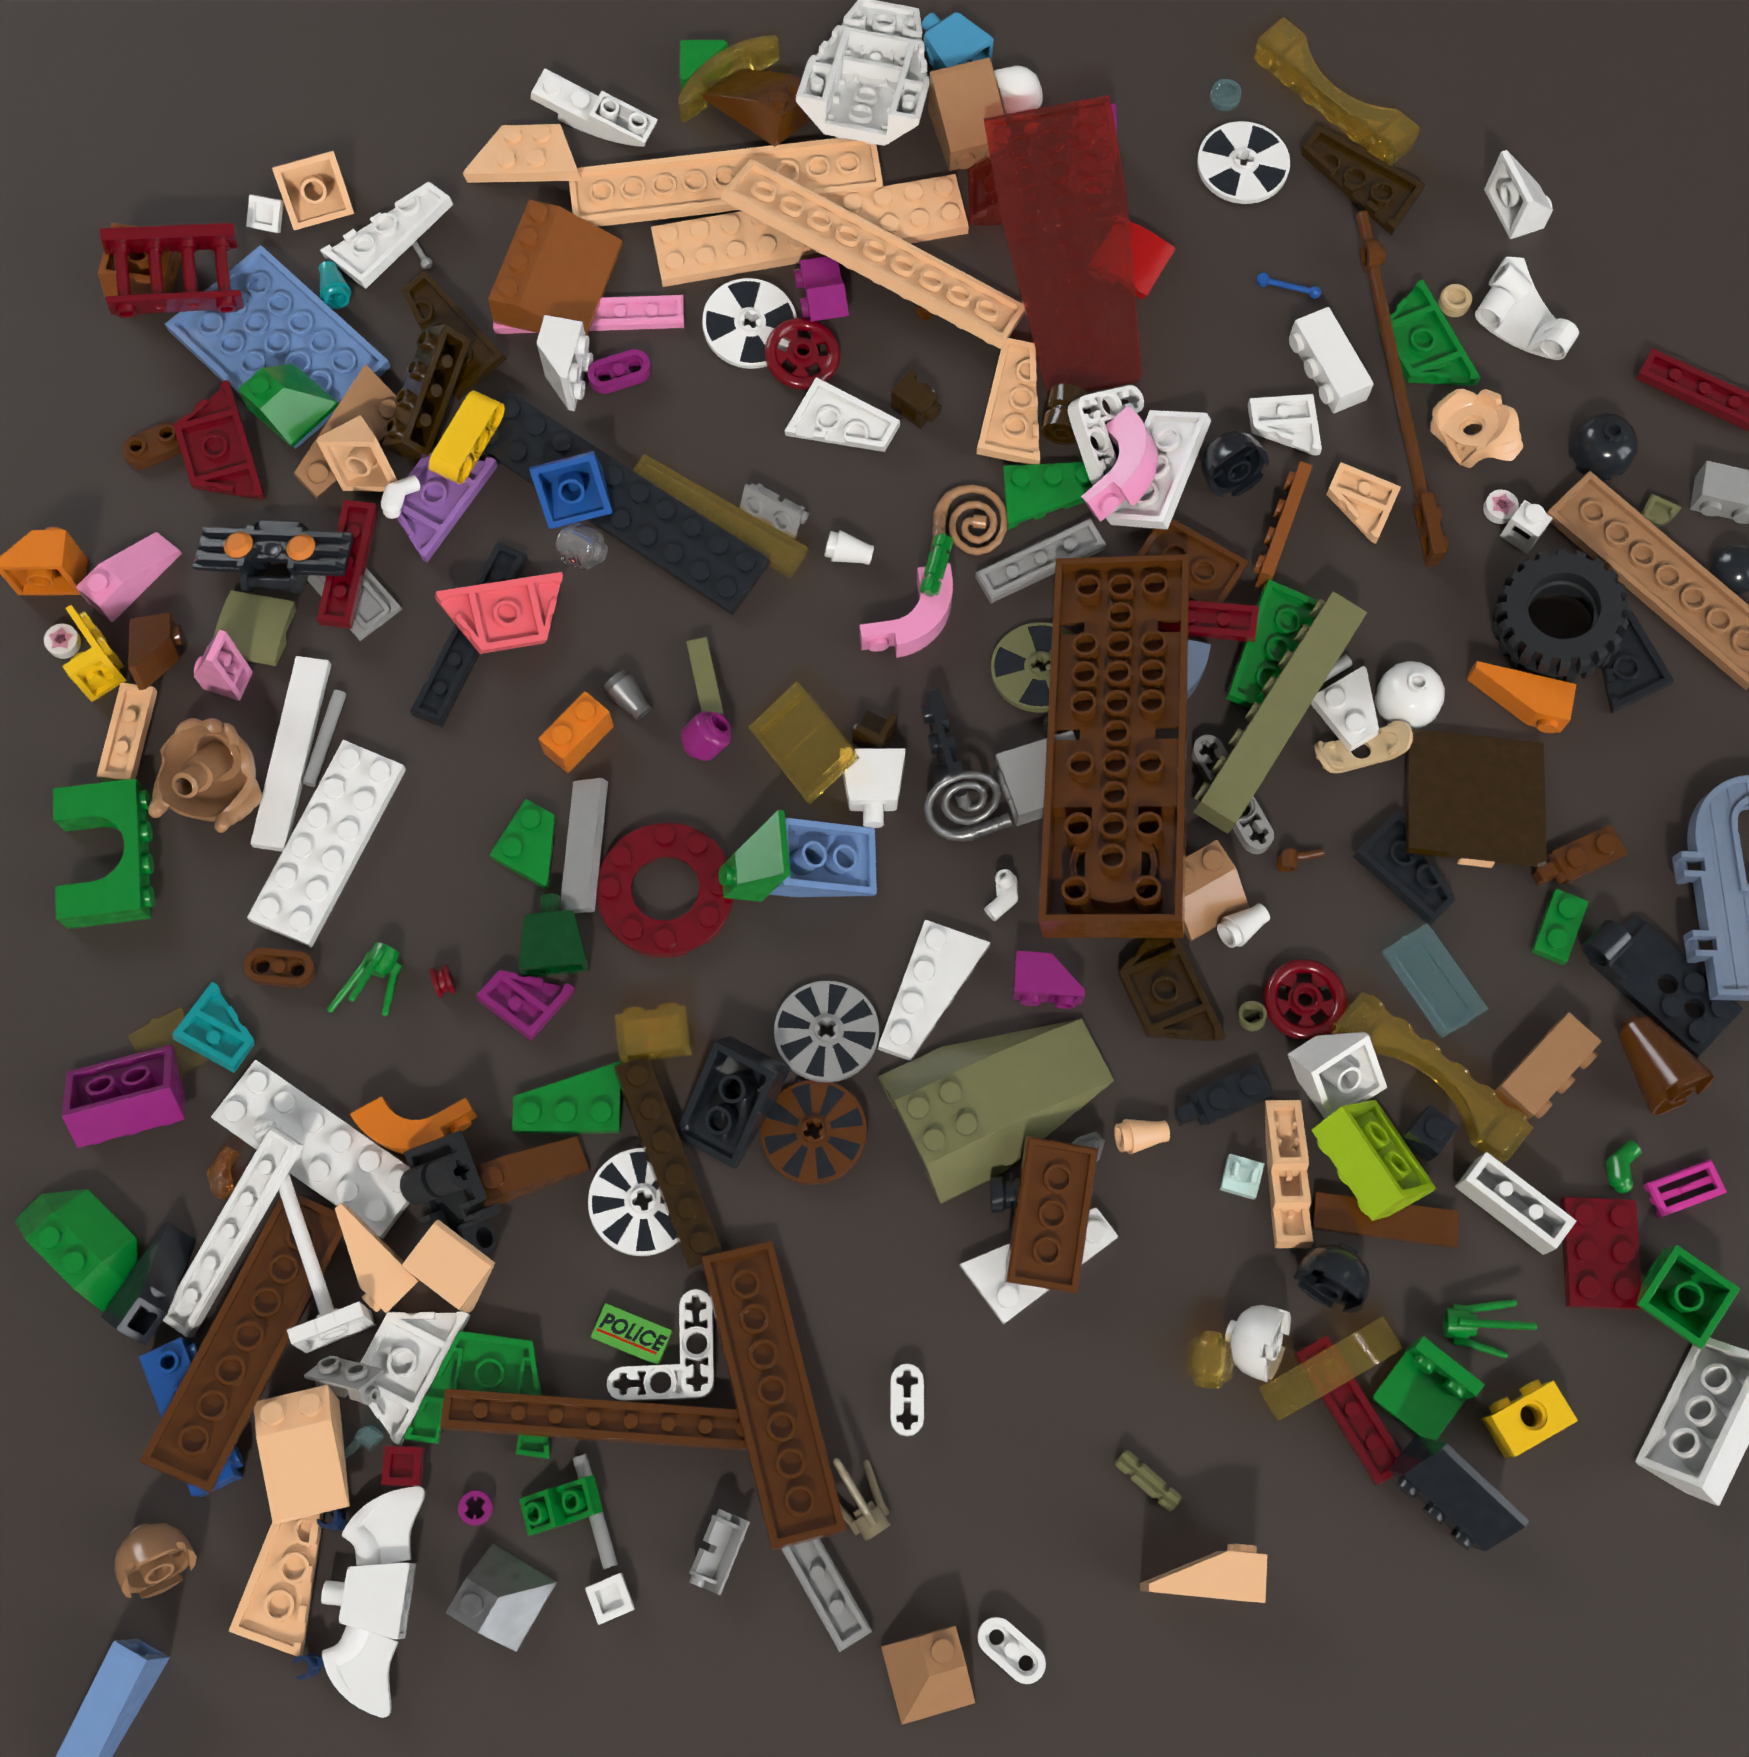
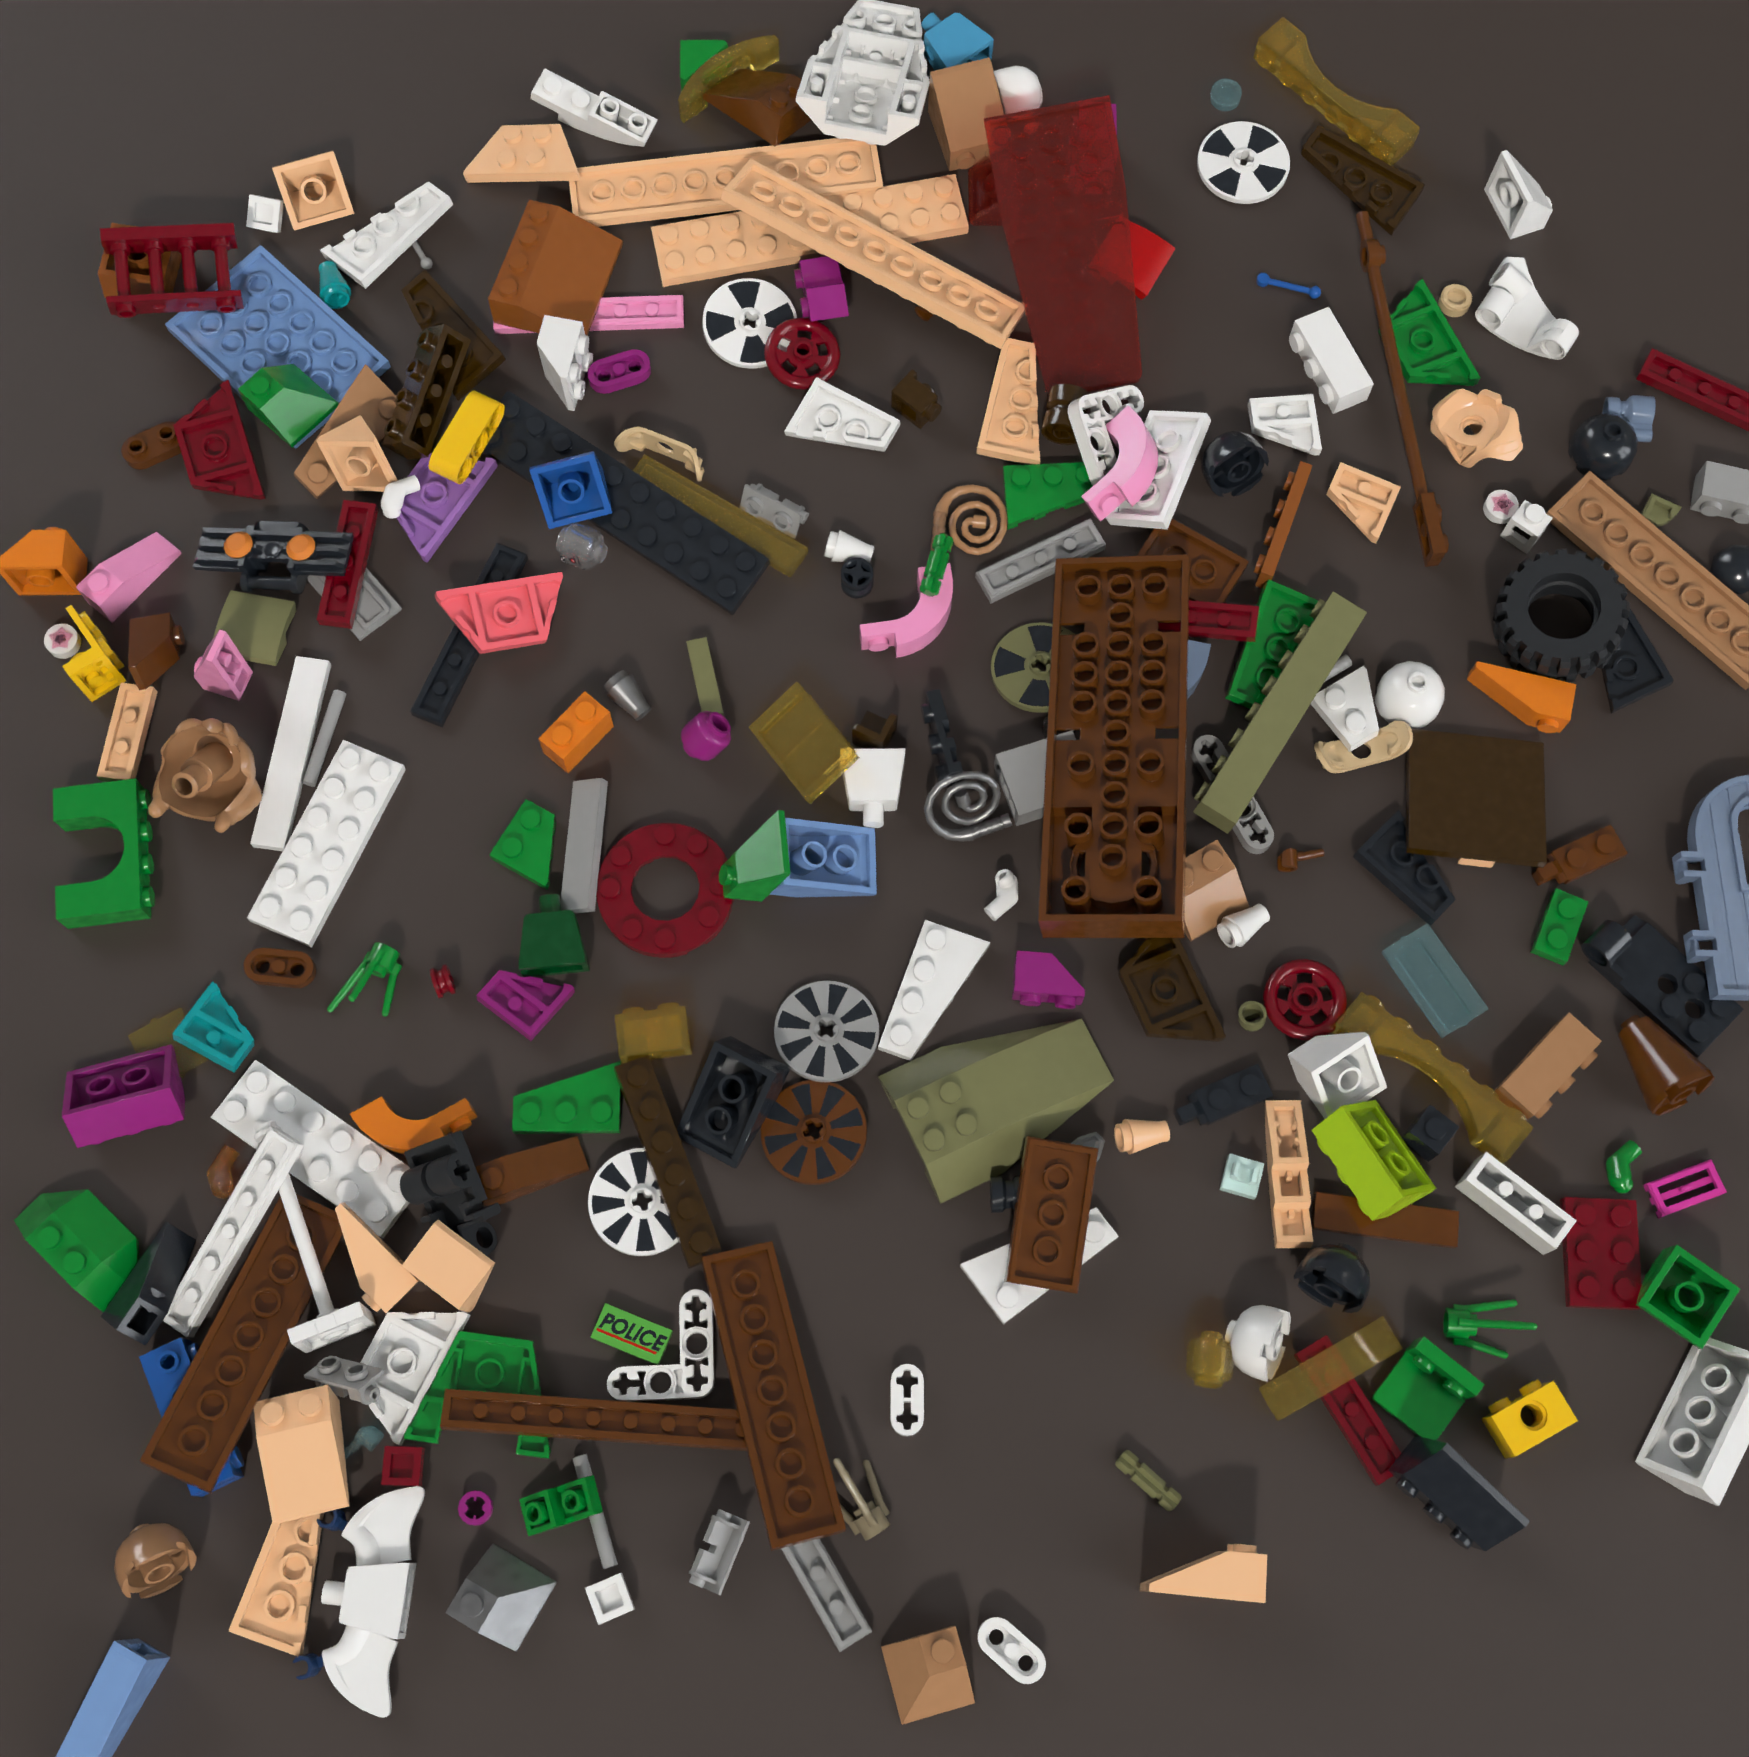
(641, 438): none -> tan piece
(856, 570): none -> black wheel
(1637, 411): none -> sand blue piece

